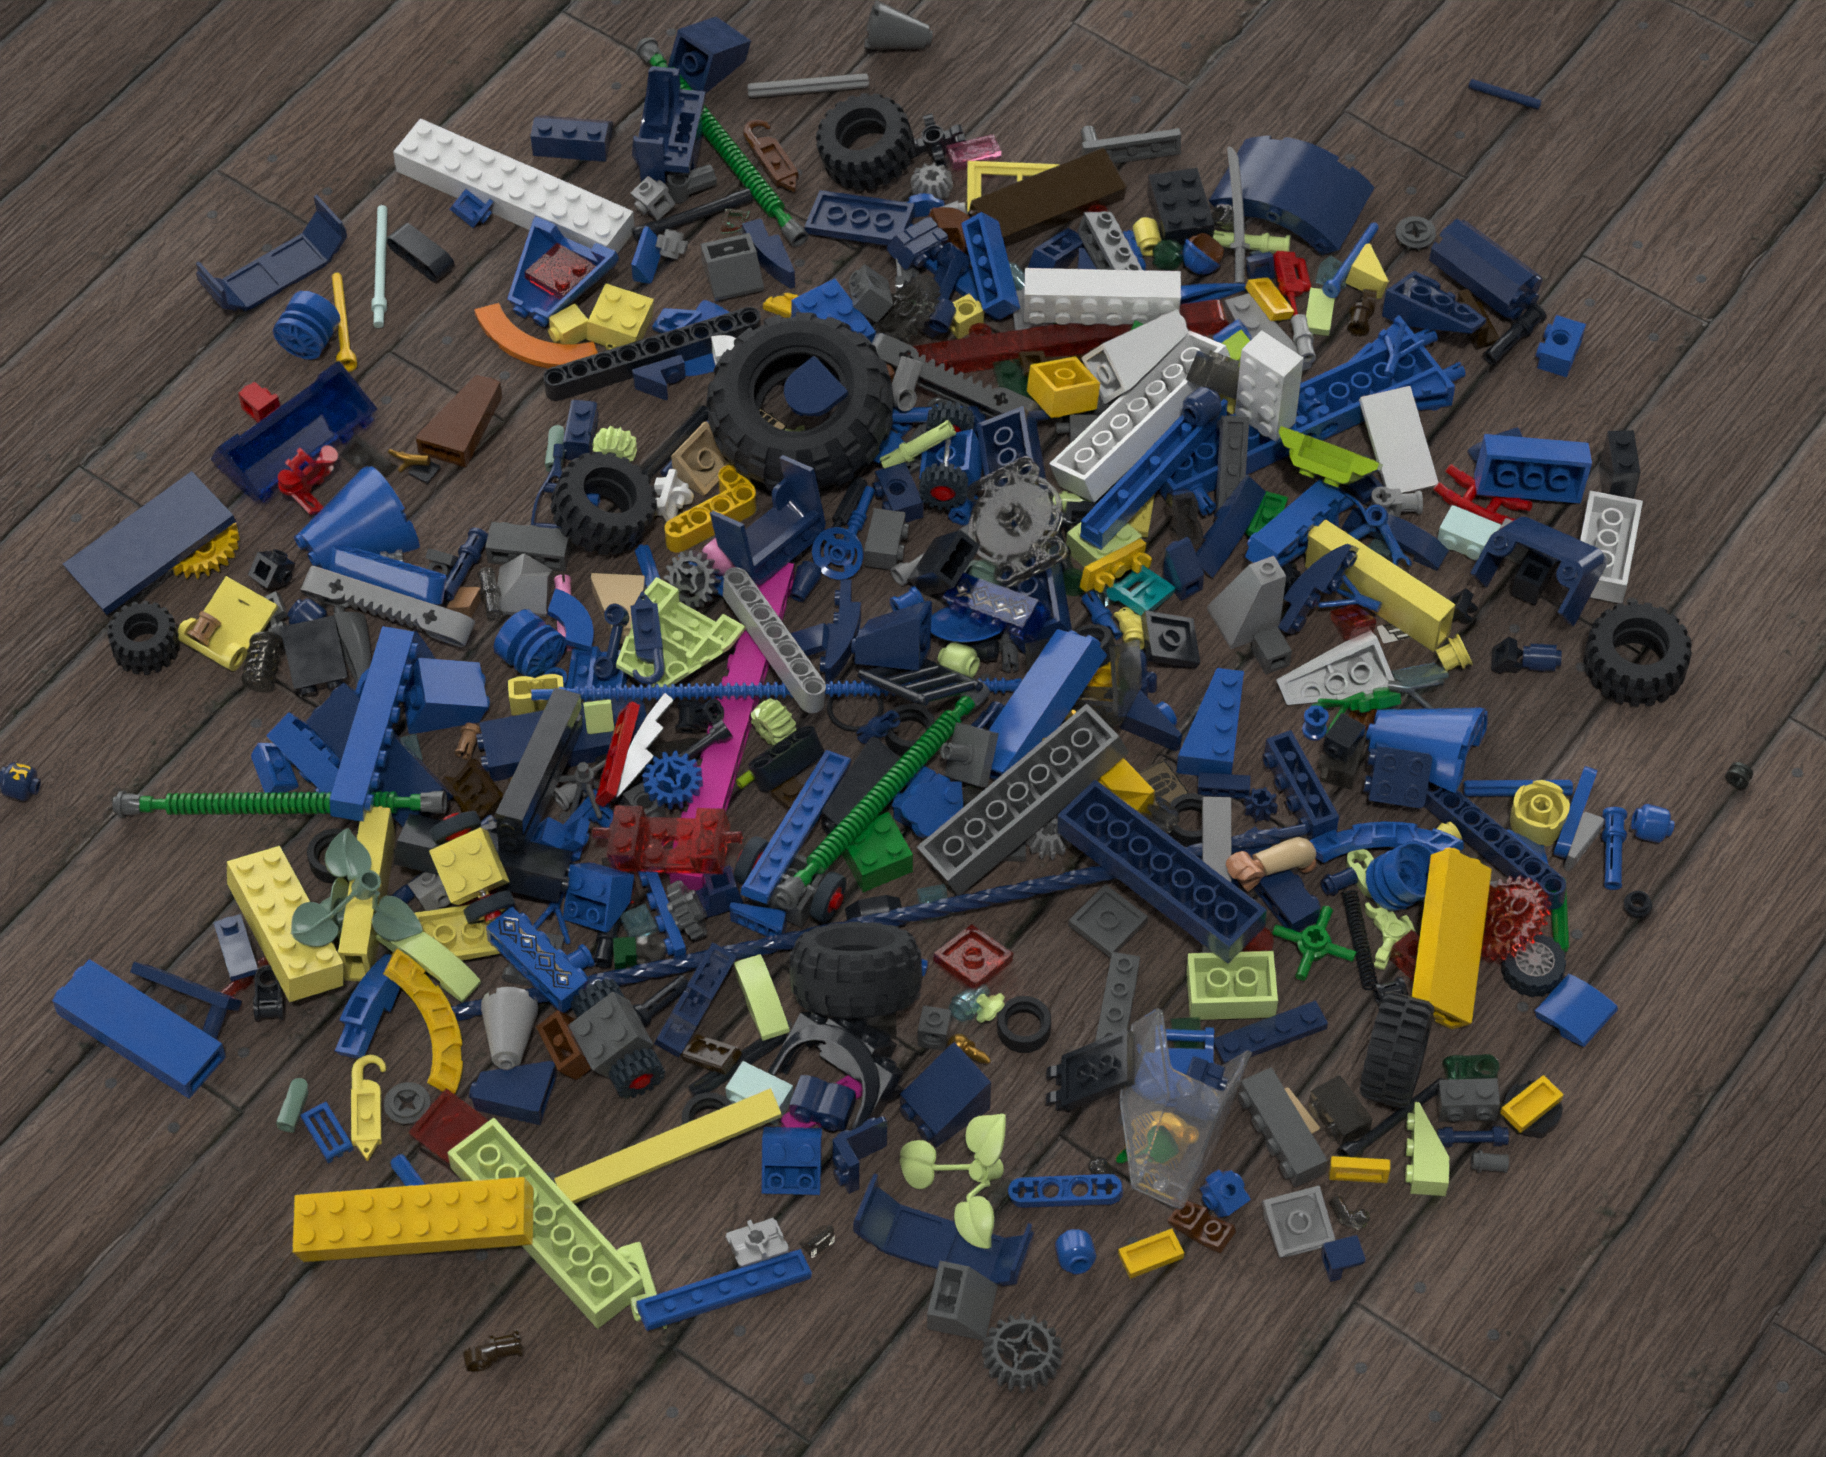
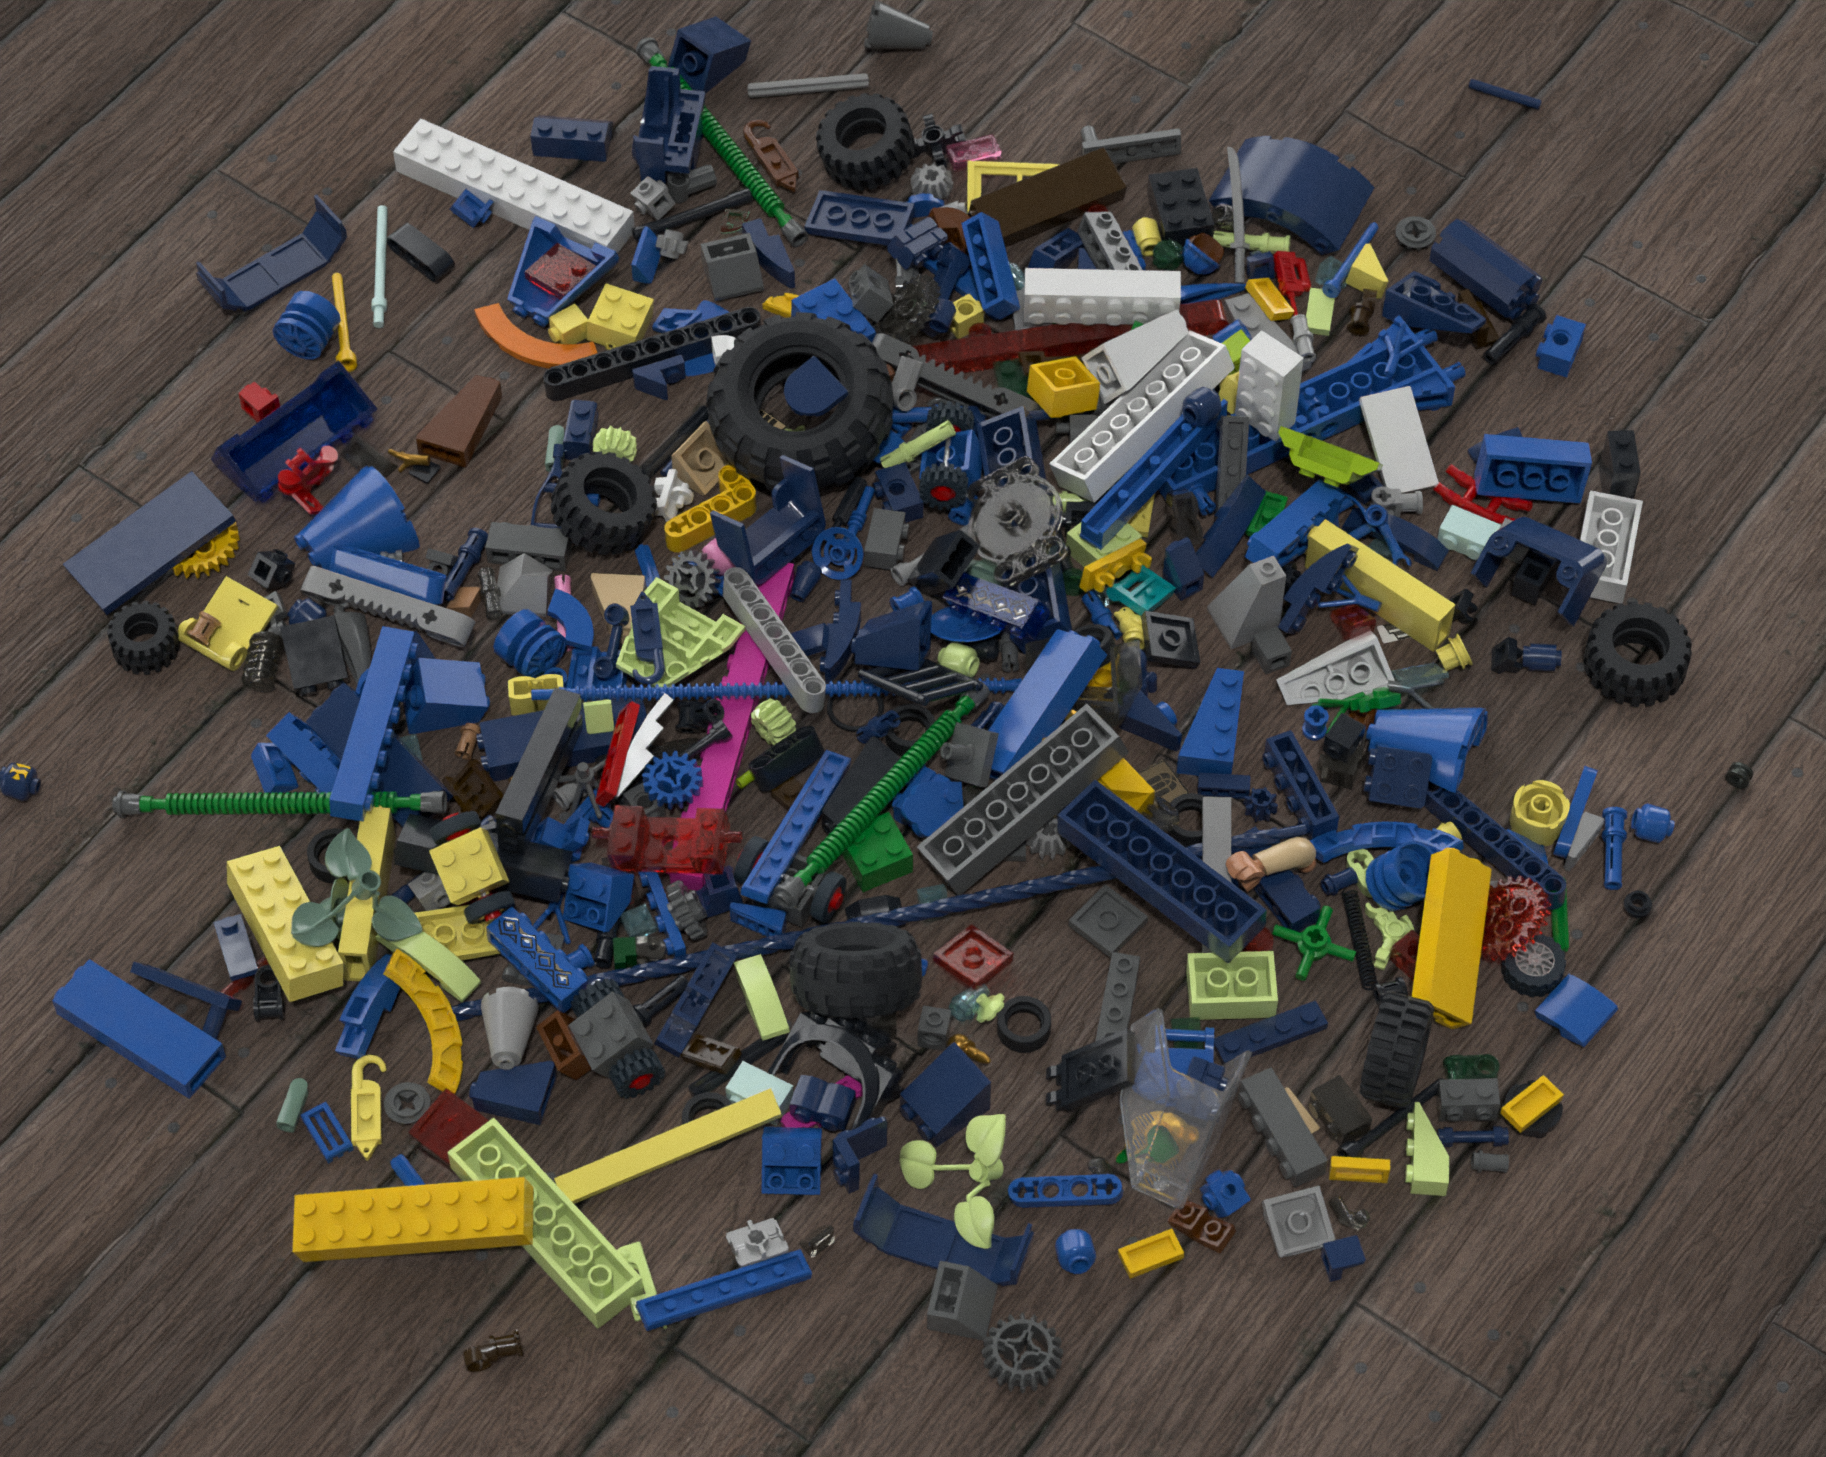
(1214, 373): clear smoke brick -> none
(1507, 787): blue axle -> none

